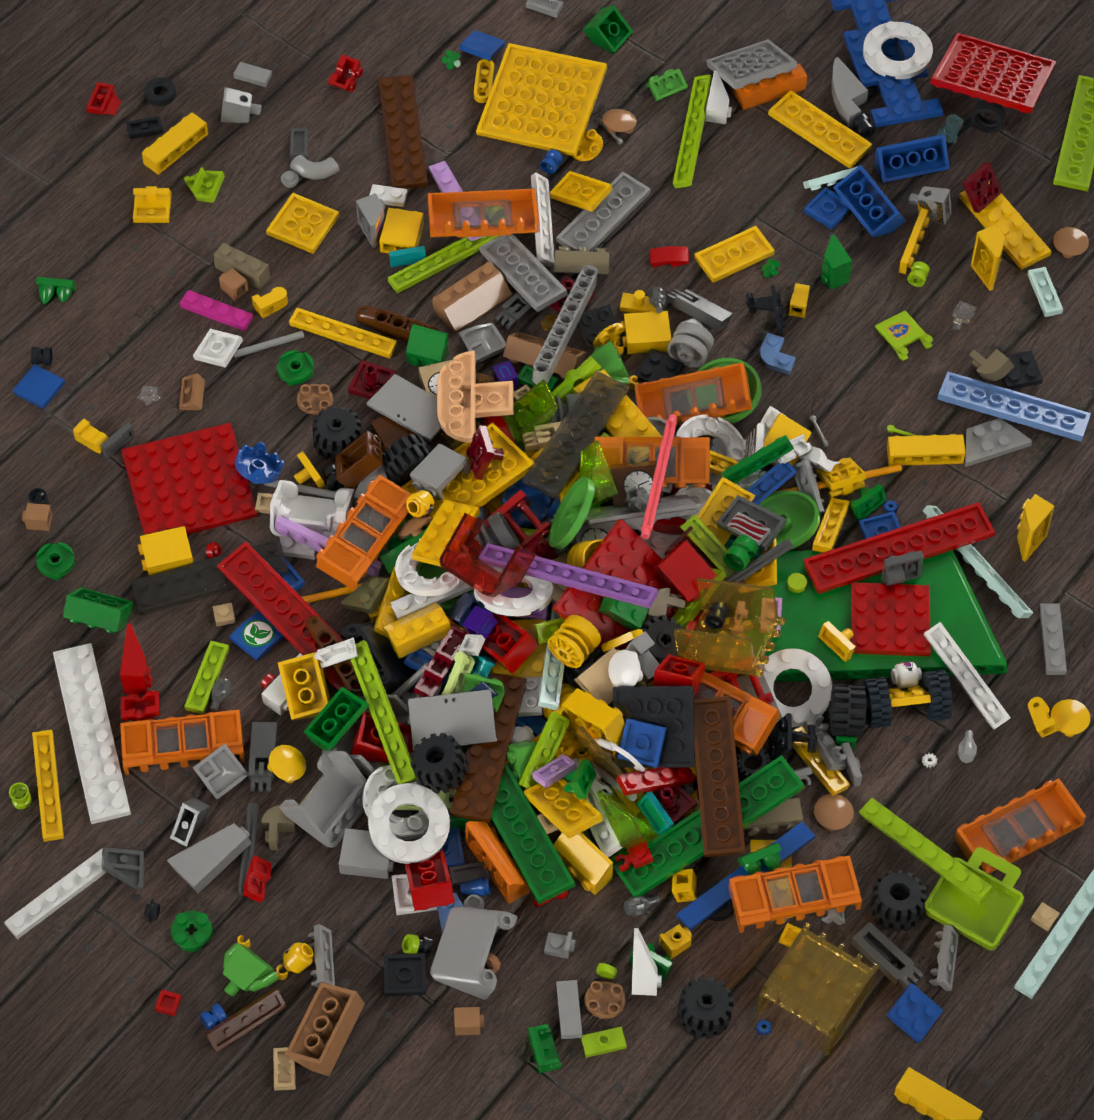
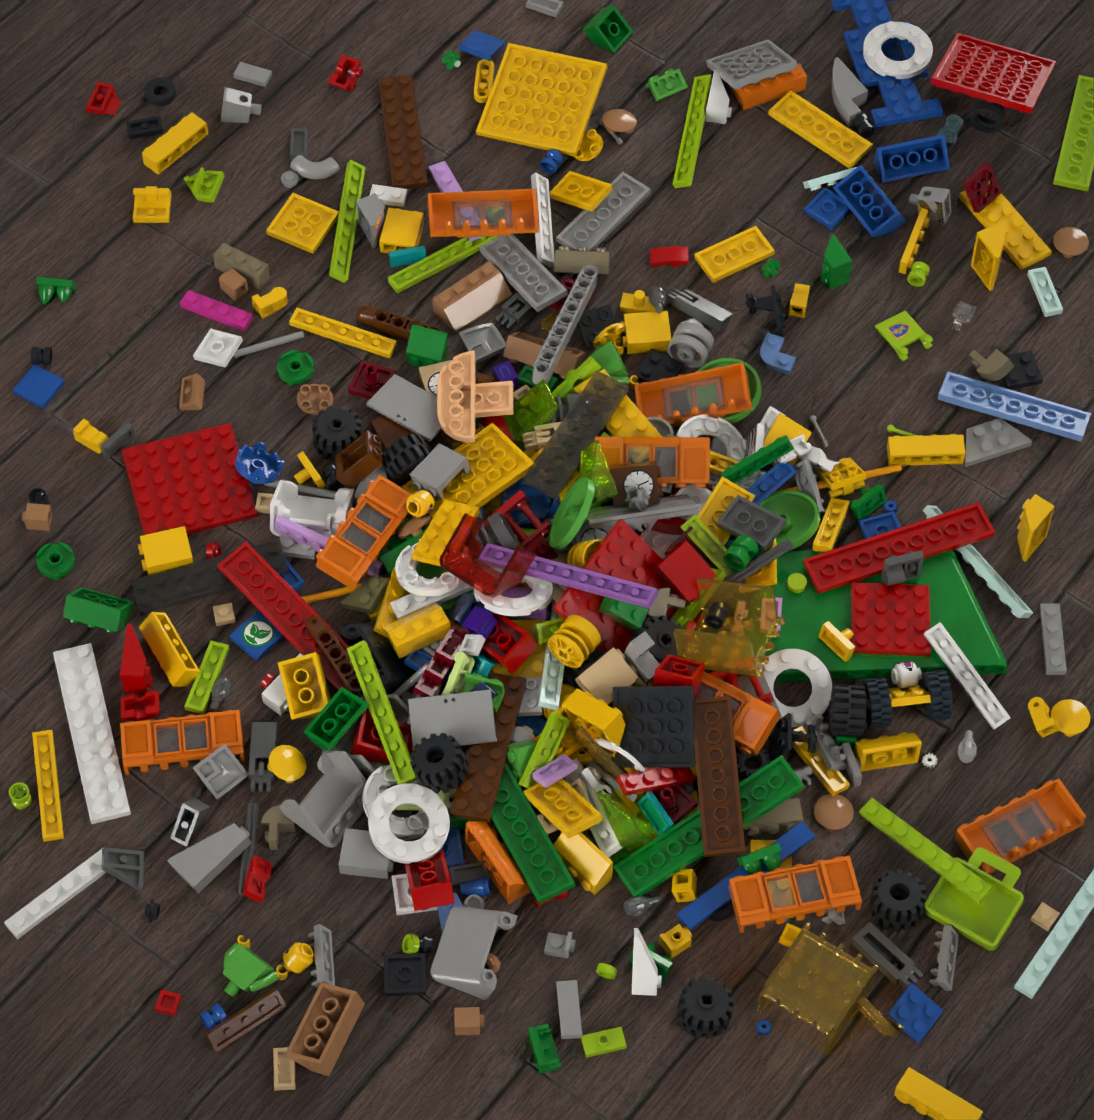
(146, 390): clear plate -> none
(169, 649): none -> yellow brick
(185, 921): green plate -> none
(336, 653): white hinge -> none
(347, 221): none -> lime plate
(481, 452): dark red plate -> none
(581, 779): green tile -> none
(605, 999): medium nougat dish -> none
(619, 641): yellow tile -> none
(625, 669): white dish -> none
(638, 856): red plate -> none
(643, 741): blue plate -> none
(658, 478): coral piece -> none
(746, 526): tile -> none
(881, 1023): none -> clear yellow plate
(888, 751): none -> yellow slope

